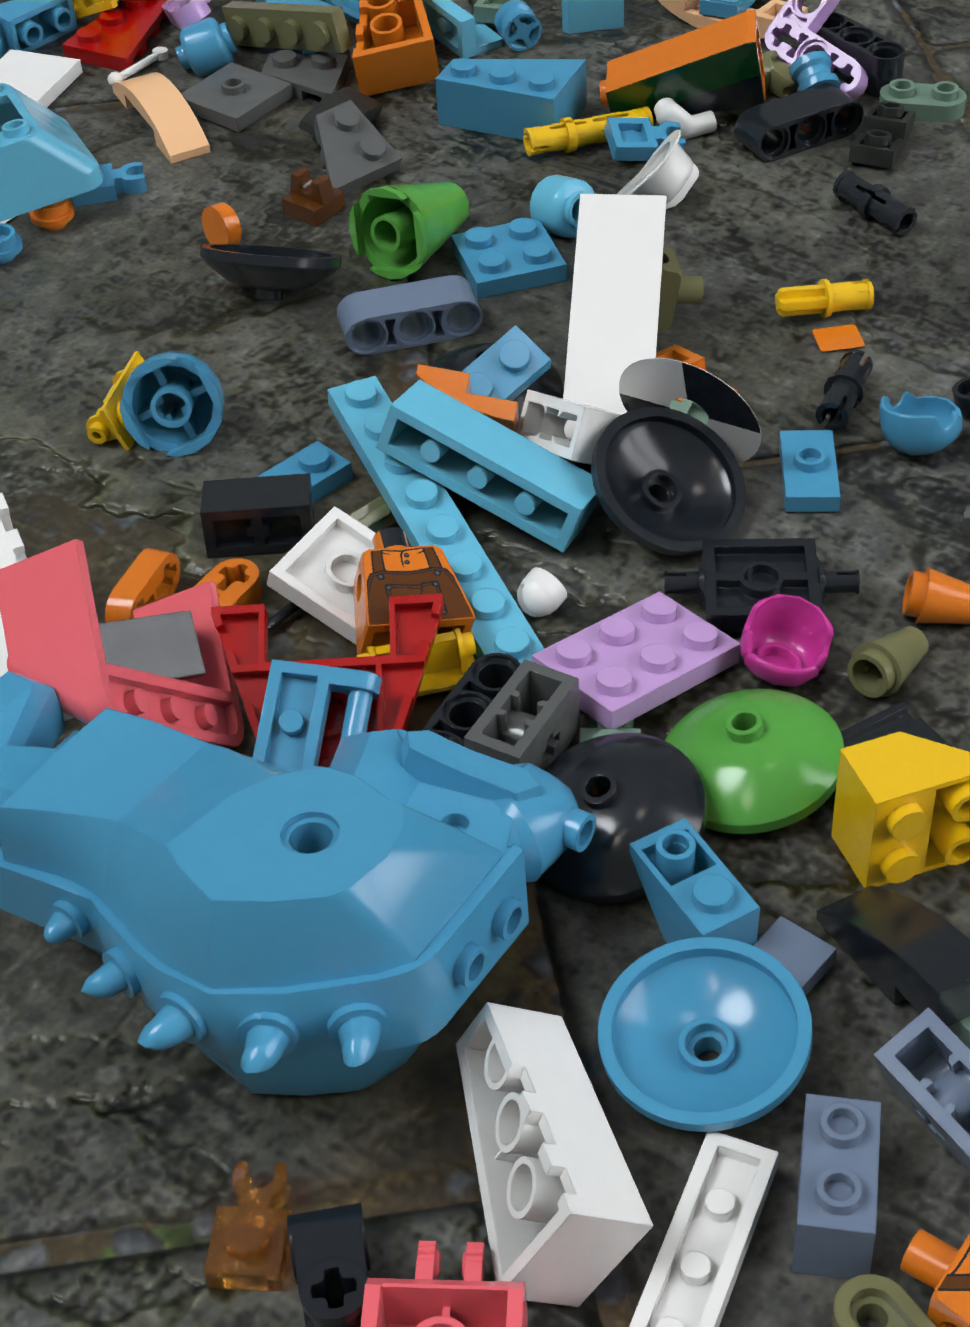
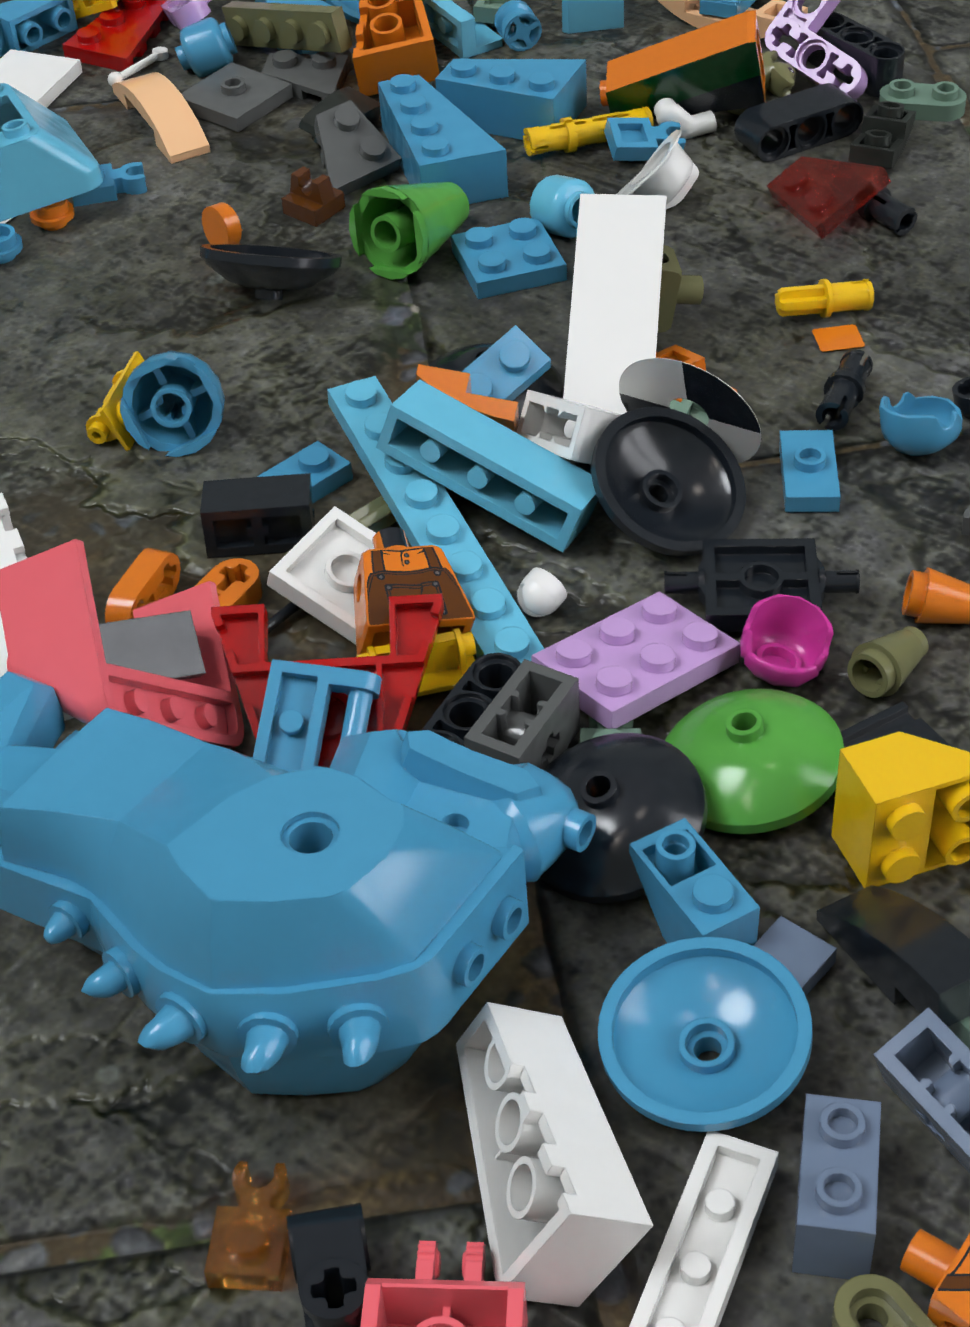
(386, 312): sand blue beam -> none
(440, 140): none -> dark azure wedge
(813, 70): dark azure wheel -> none
(826, 191): none -> clear red wing

